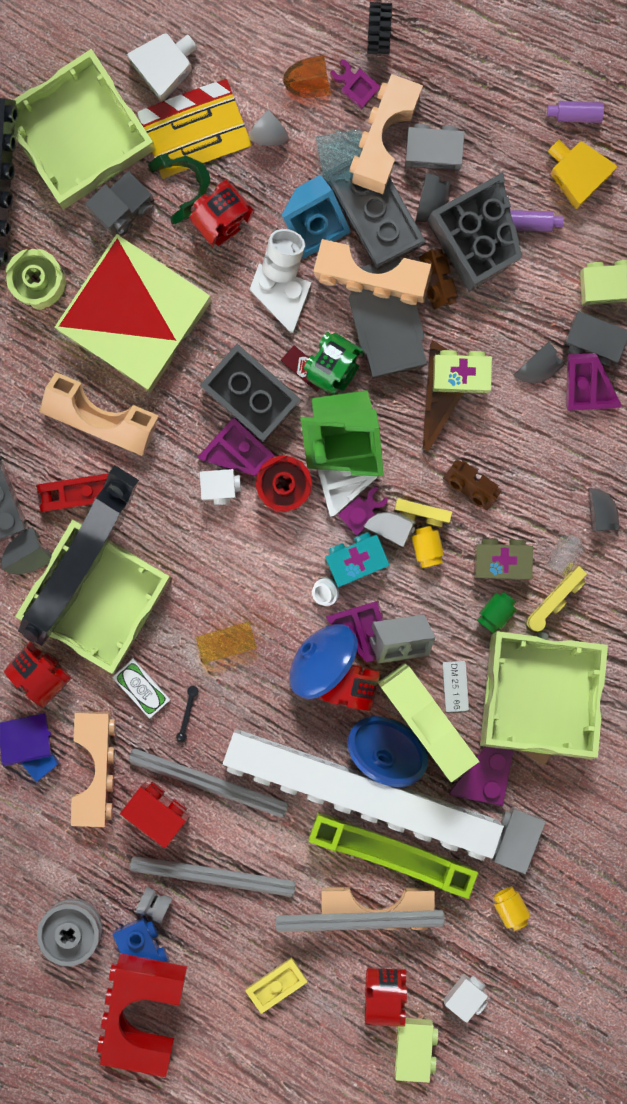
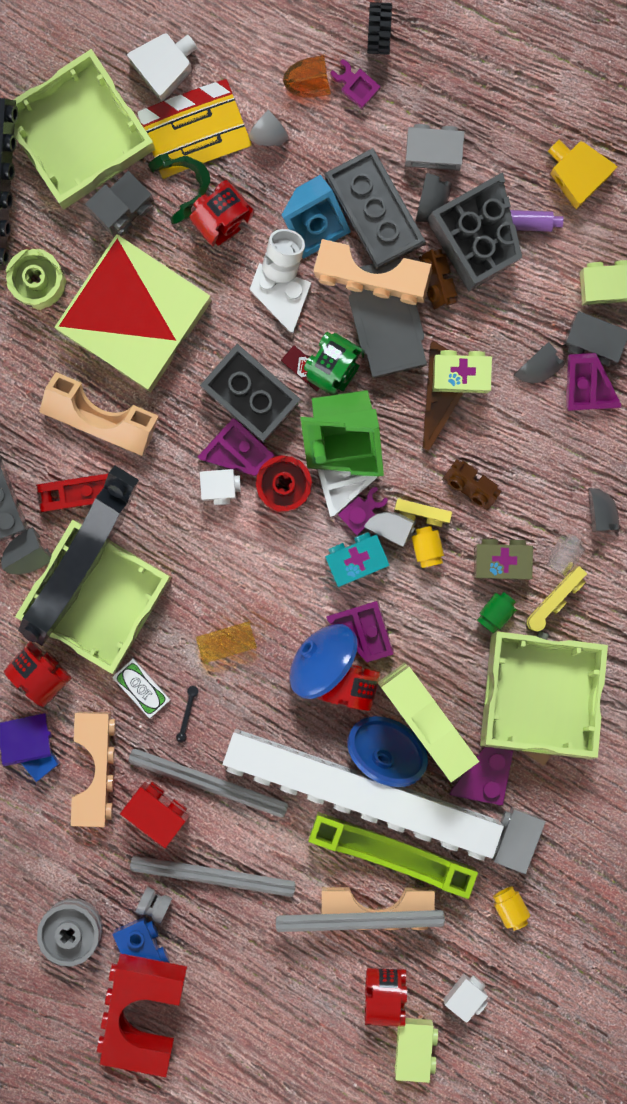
(276, 985): light yellow plate -> none
(325, 592): white plate -> none
(337, 153): clear light blue piece -> none
(397, 105): light nougat arch -> none
(402, 638): light grey hinge -> none
(455, 686): white sticker -> none
(577, 111): medium lavender cylinder -> none

